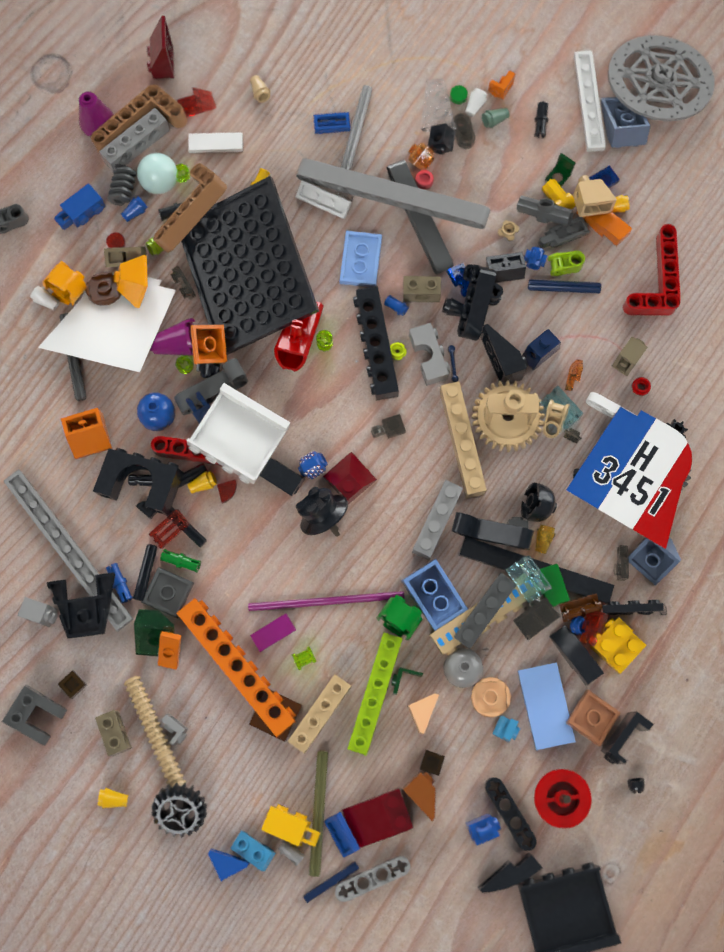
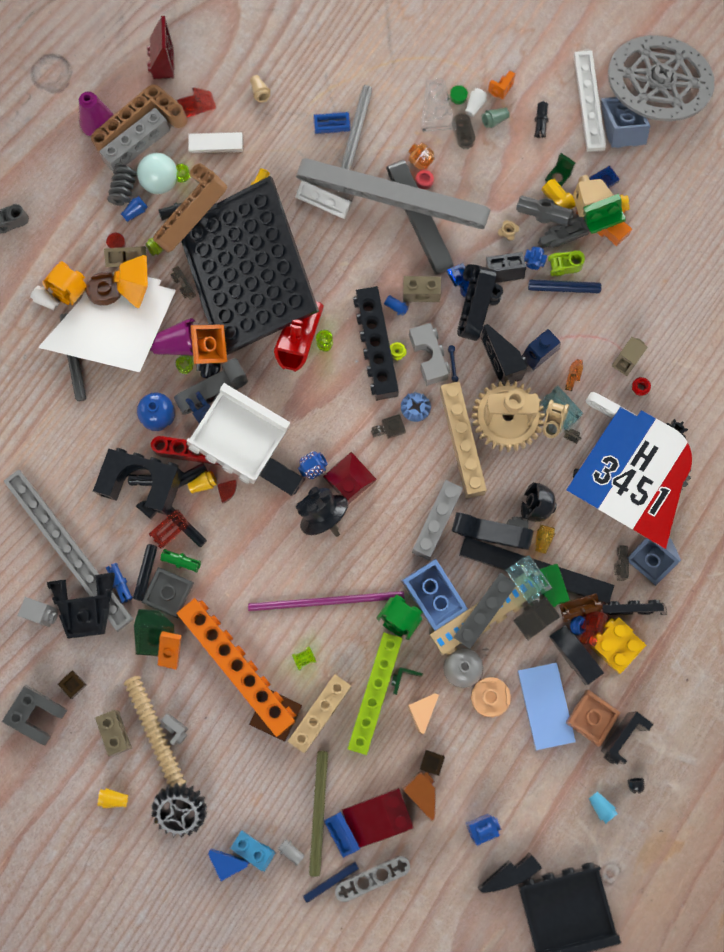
(80, 207): blue brick -> none
(86, 433): orange slope -> none
(273, 632): magenta slope -> none
(289, 826): yellow brick -> none
(360, 259): light blue tile -> none
(414, 415): none -> medium blue gear
(441, 138): black brick -> none
(452, 307): black cone -> none
(506, 729): dark azure plate -> none
(512, 812): black beam -> none
(562, 798): red piece -> none
(603, 807): none -> medium azure cone
(604, 214): none -> green bracket
(664, 278): red beam -> none

